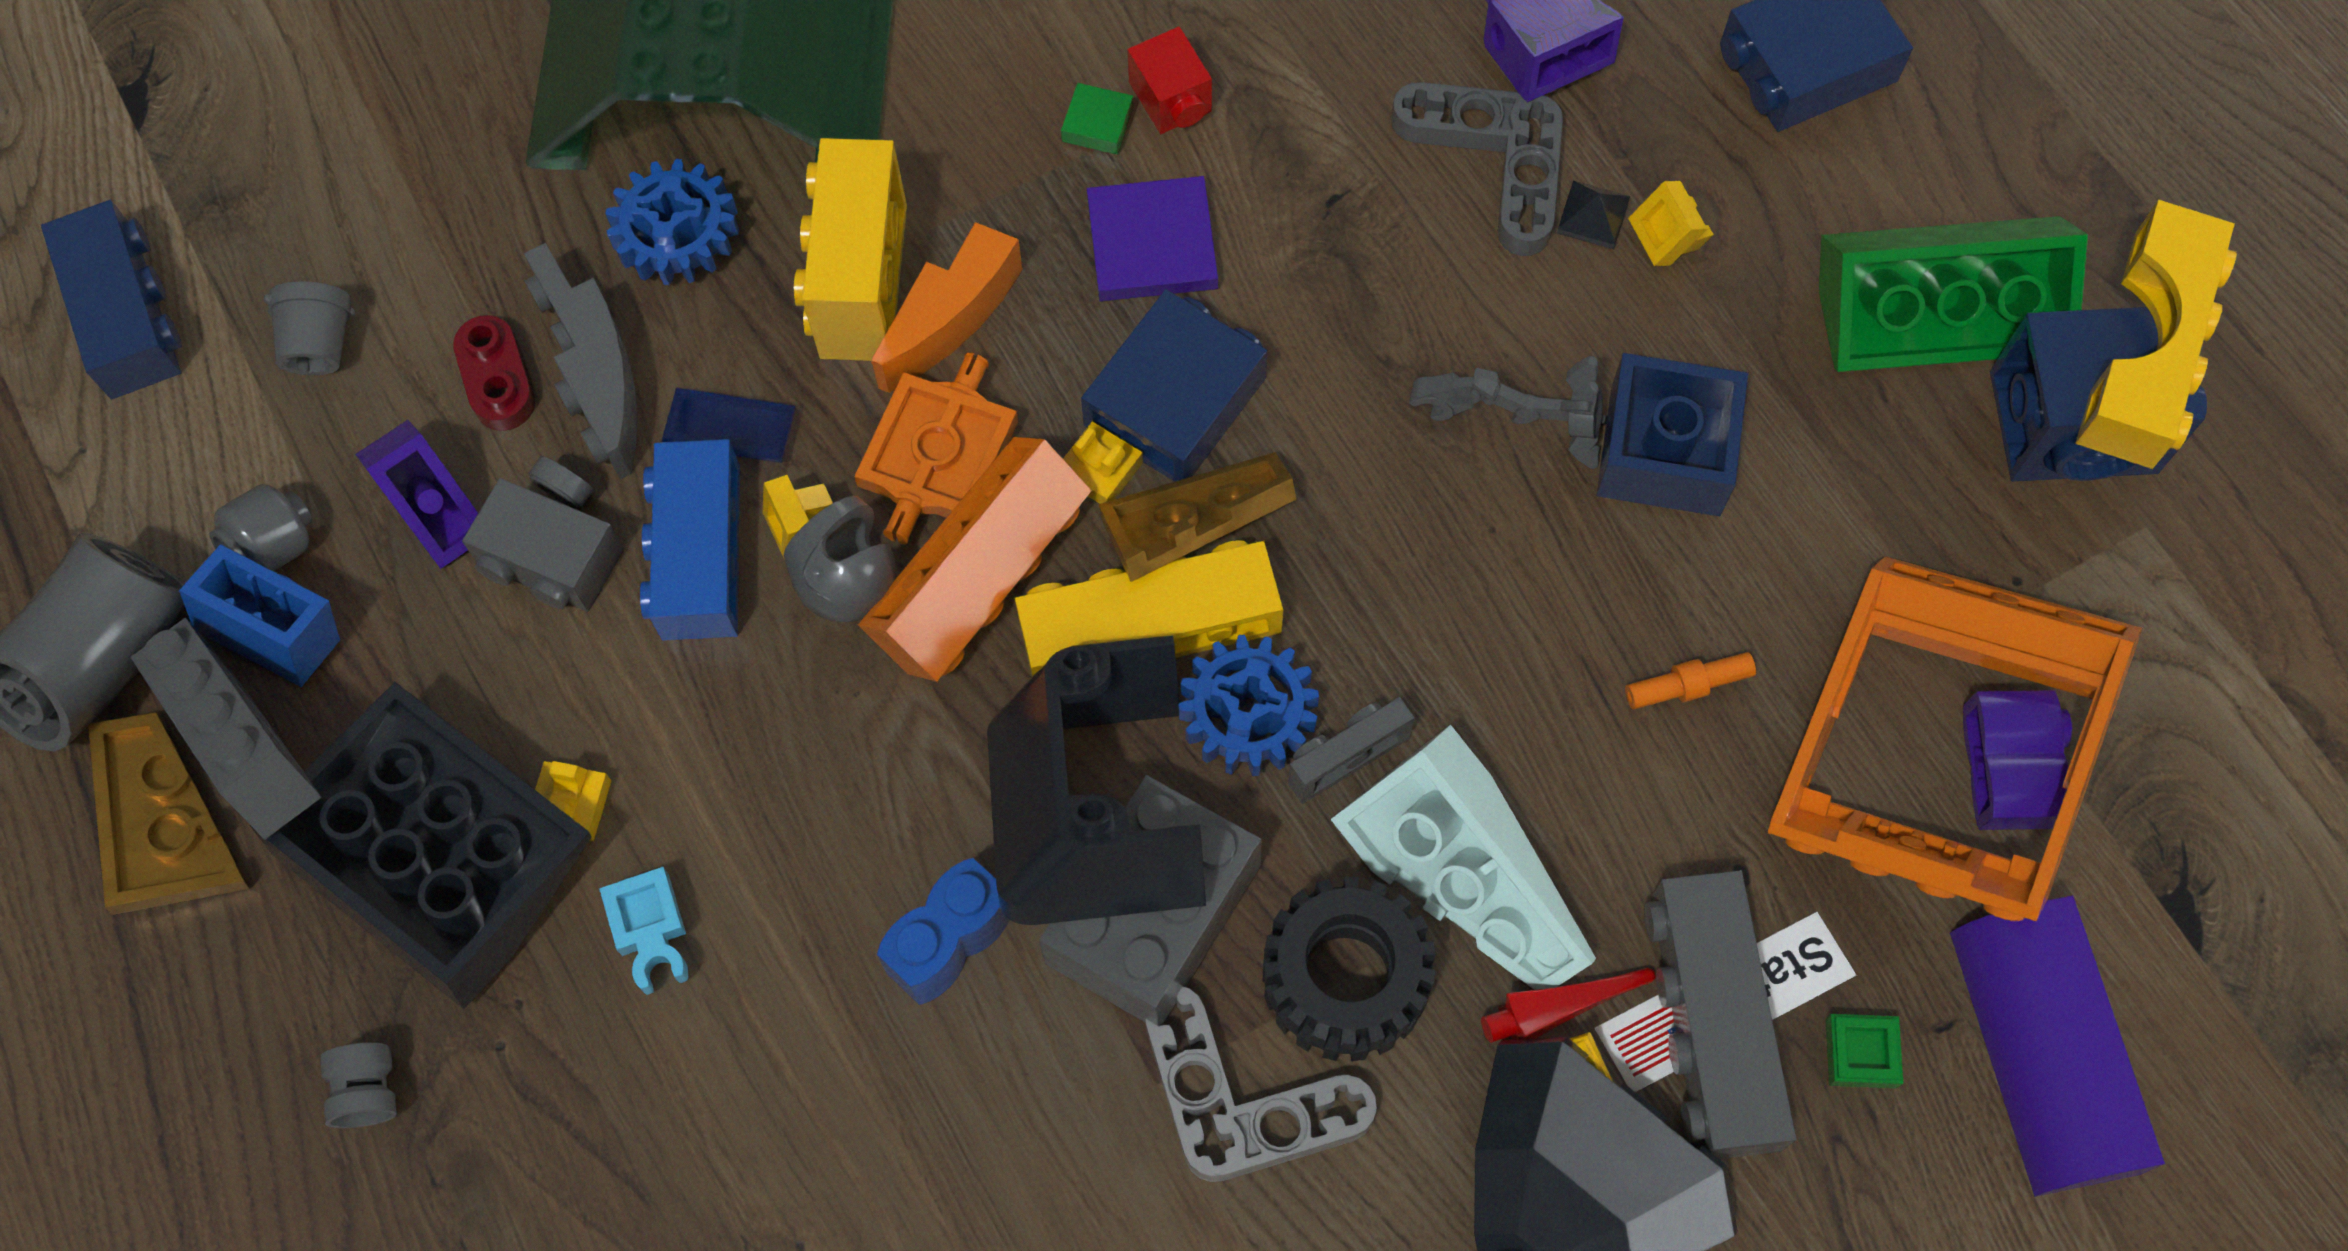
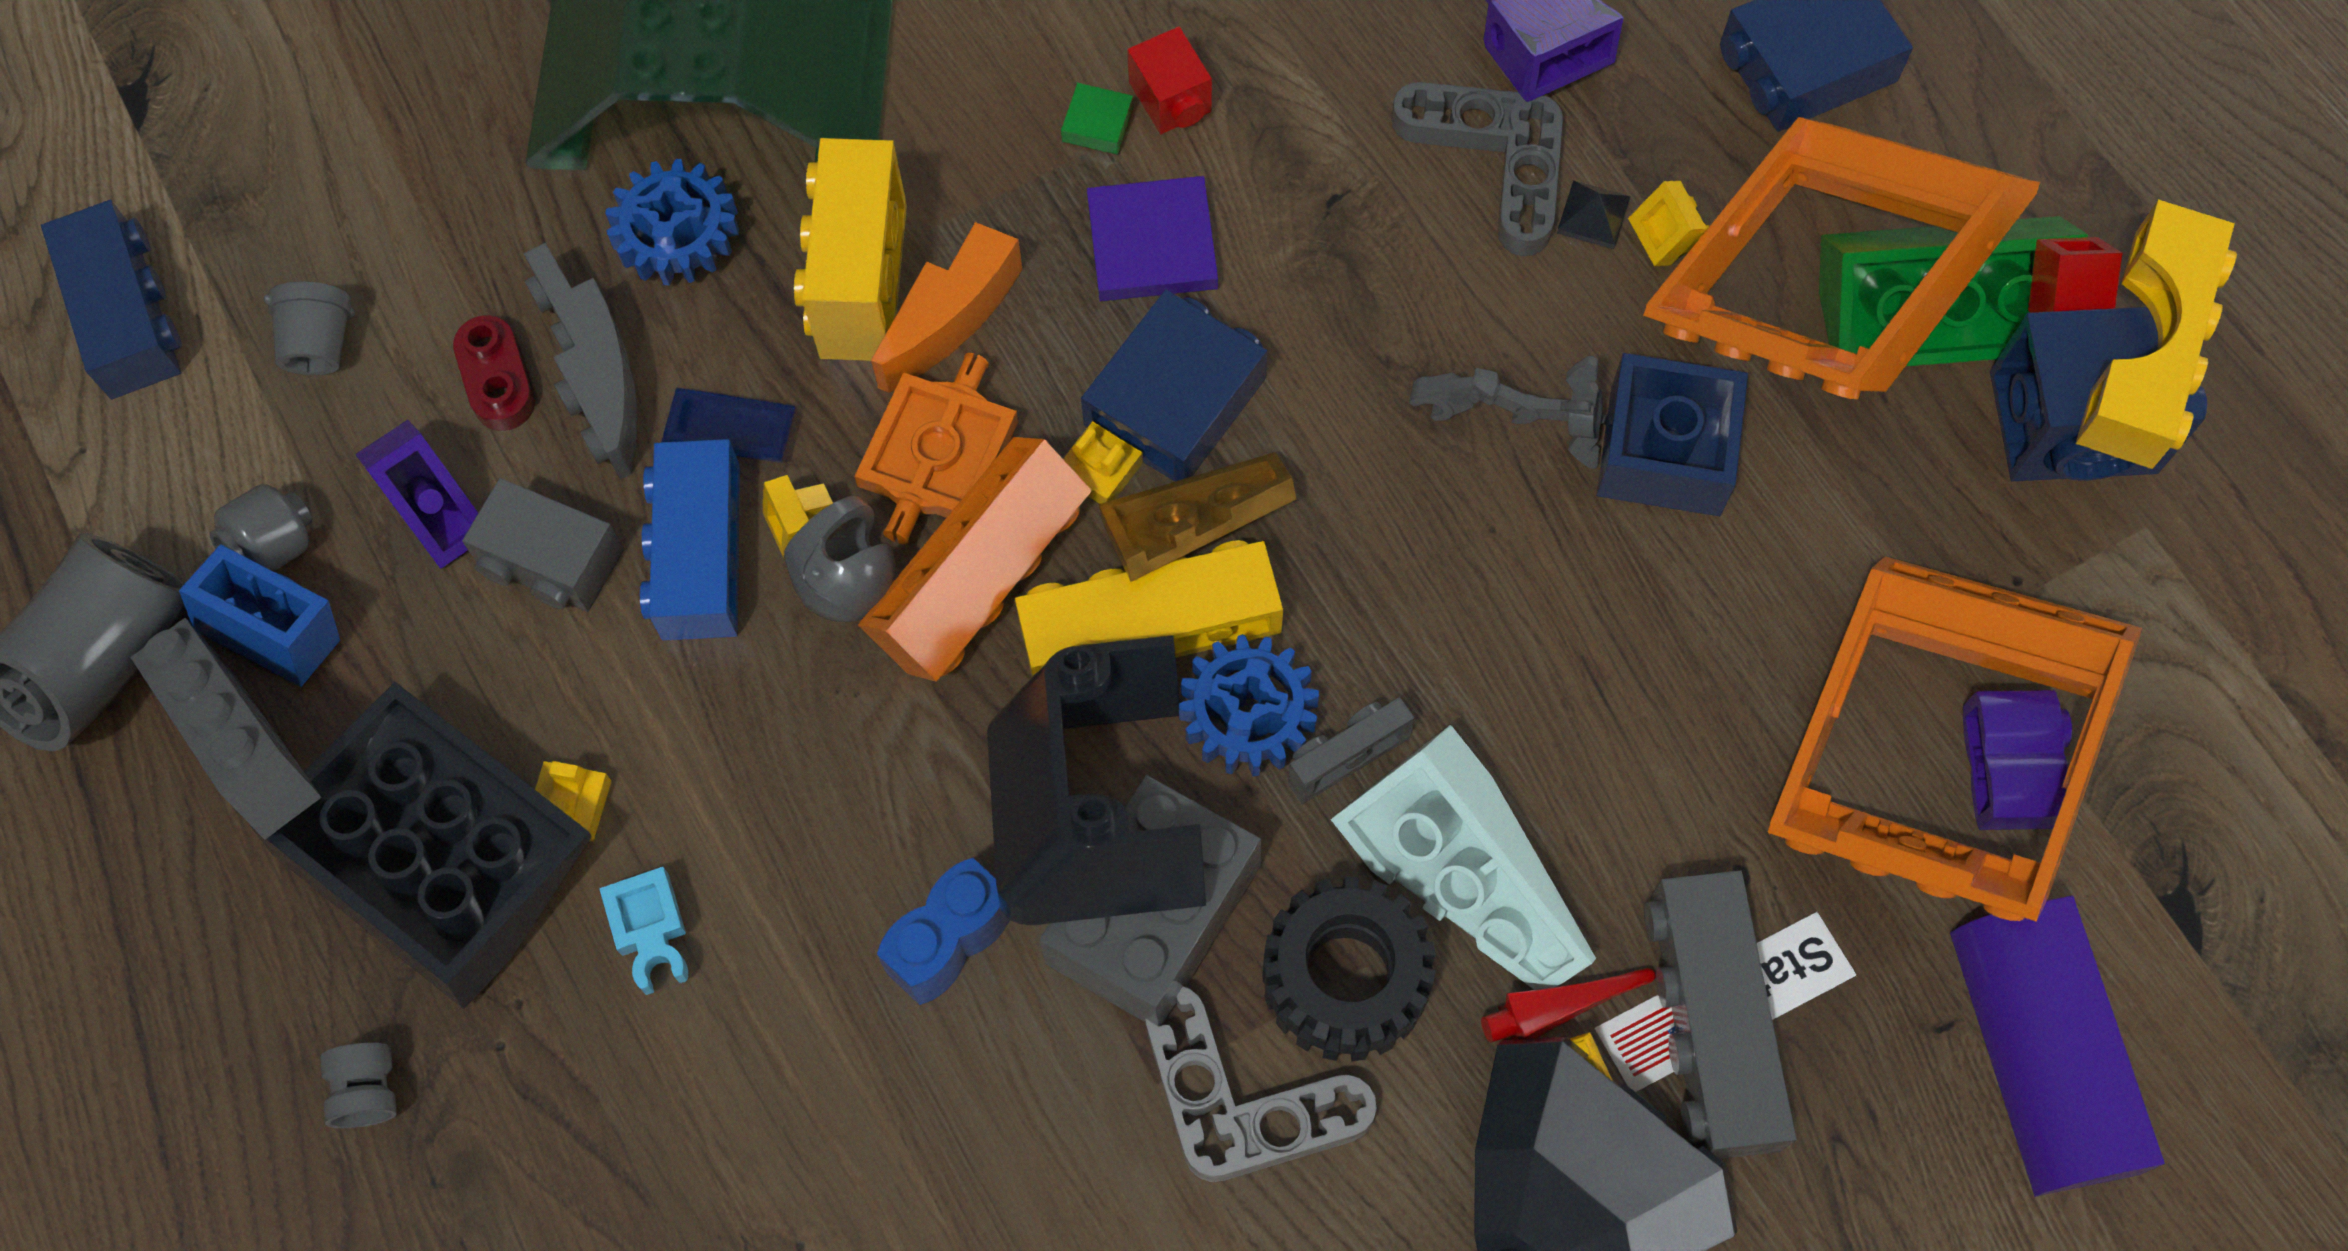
(153, 821): pearl gold wing -> none
(560, 483): dark grey tile -> none
(1690, 680): orange bar -> none
(1864, 1051): green tile -> none
(1865, 170): none -> orange window
(2074, 275): none -> red brick

